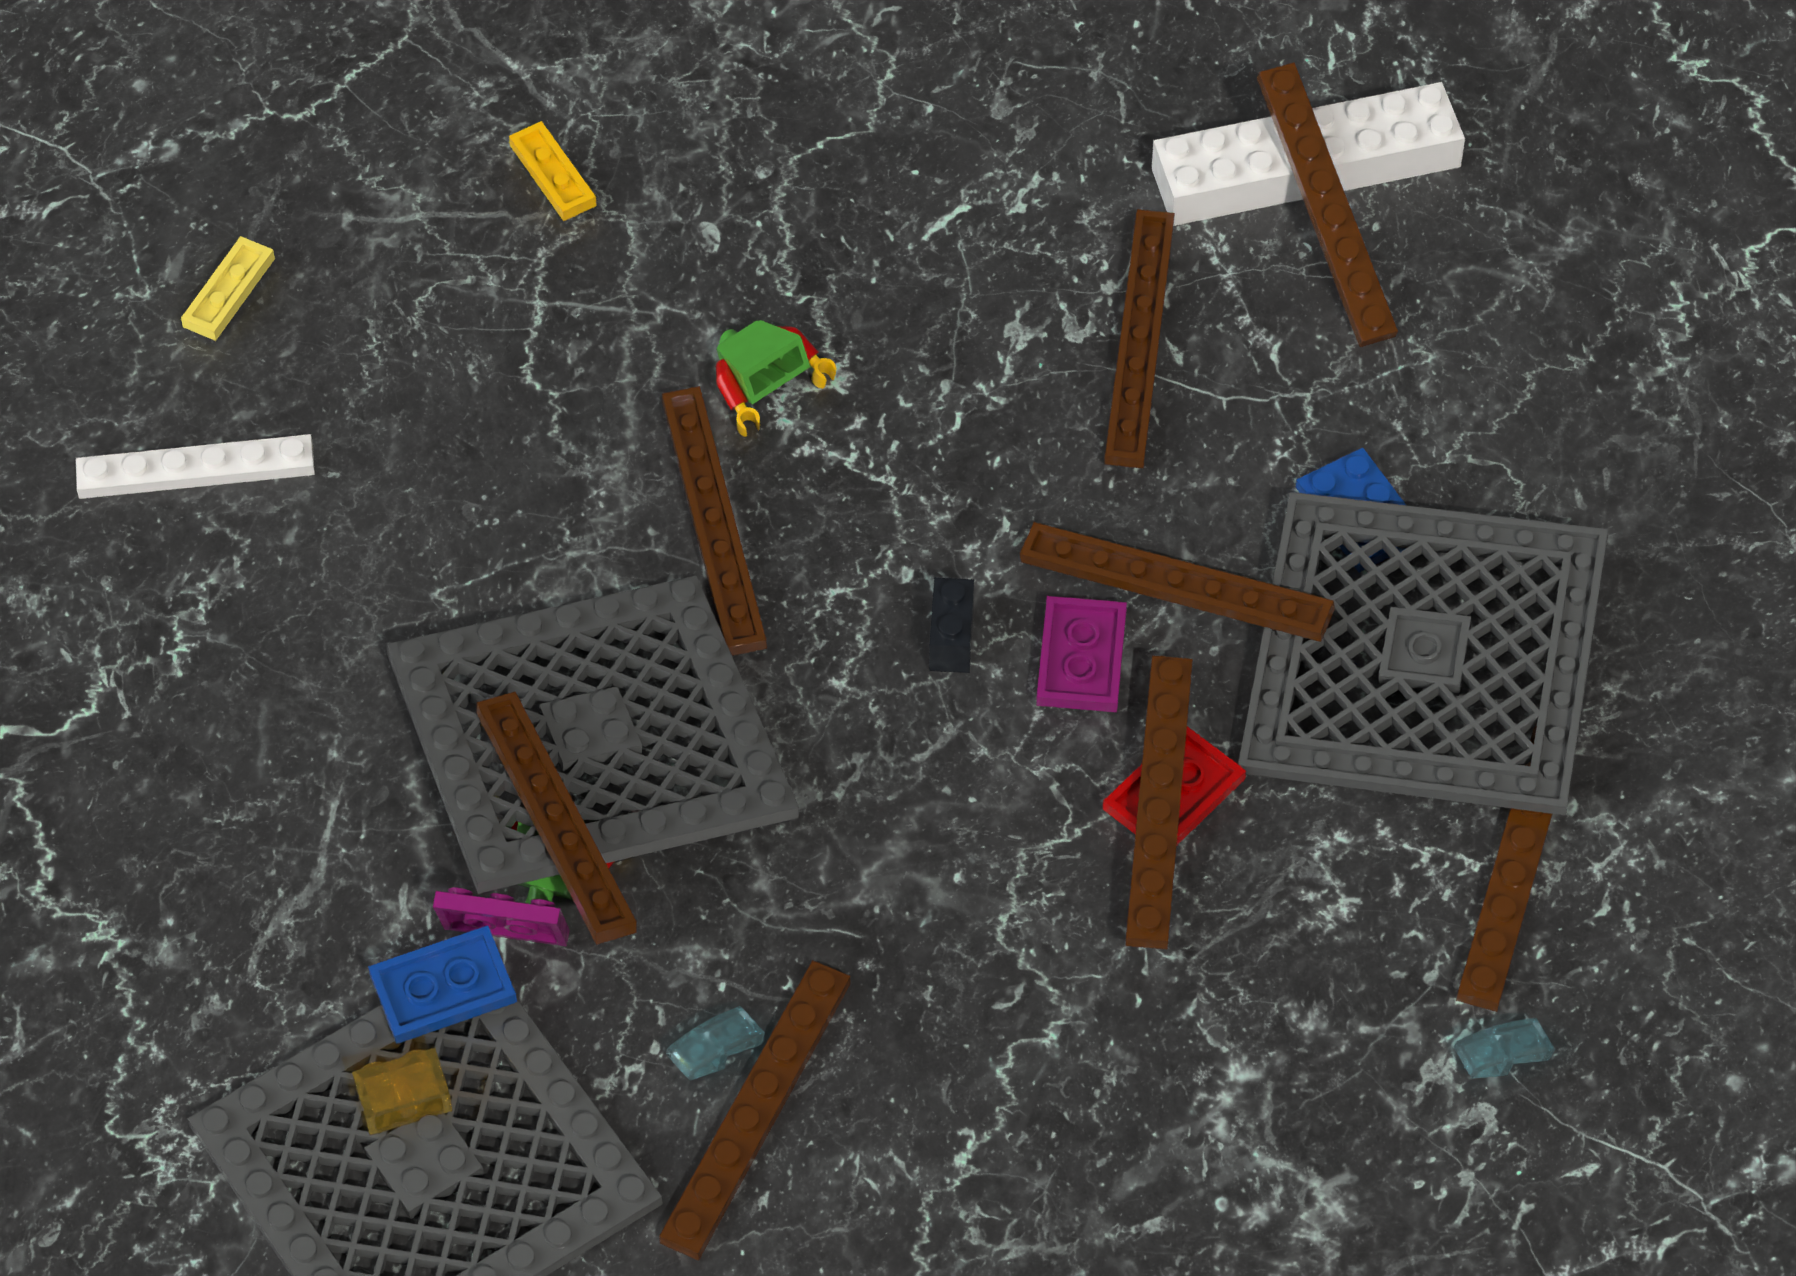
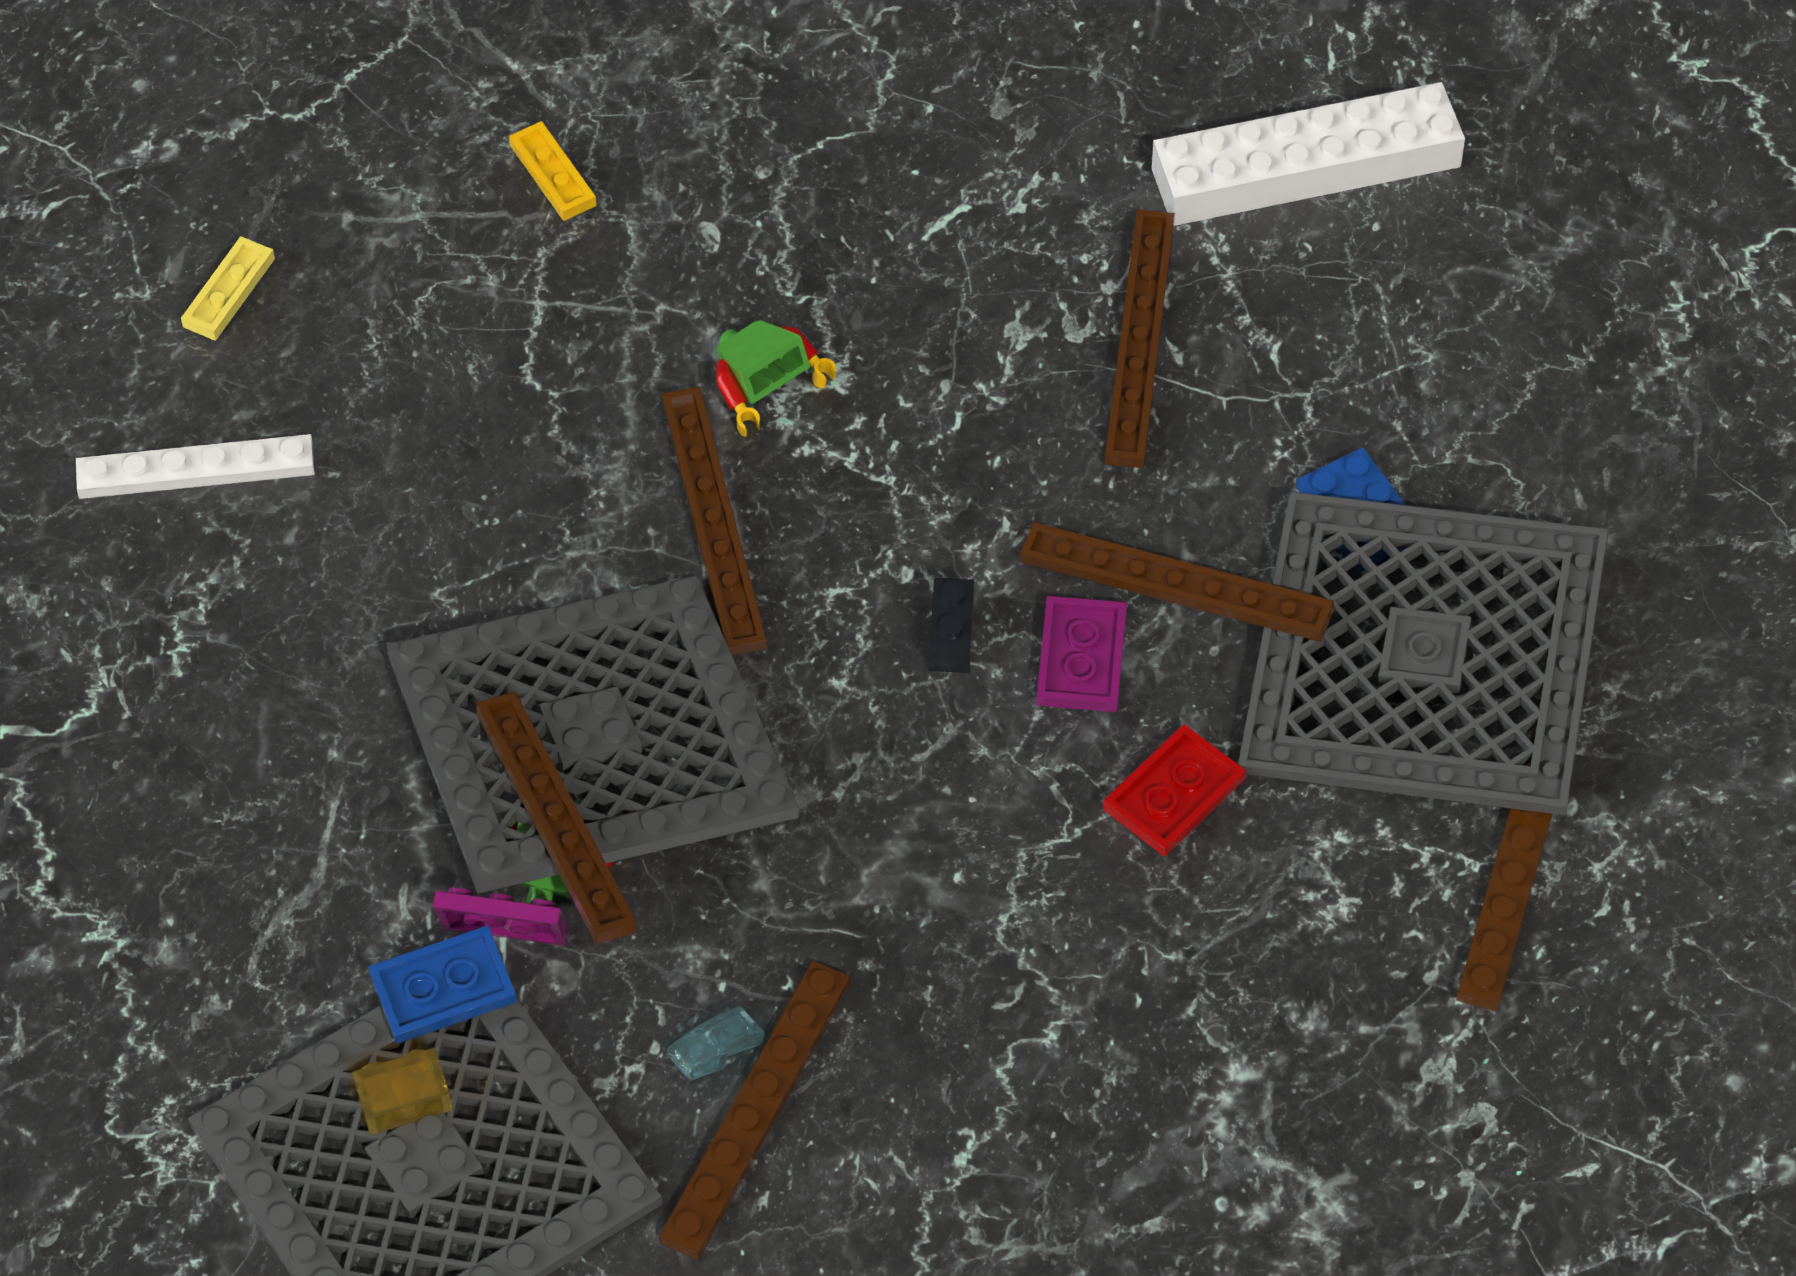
(1159, 803): reddish brown plate -> none
(1327, 205): reddish brown plate -> none
(1499, 1047): clear light blue slope -> none

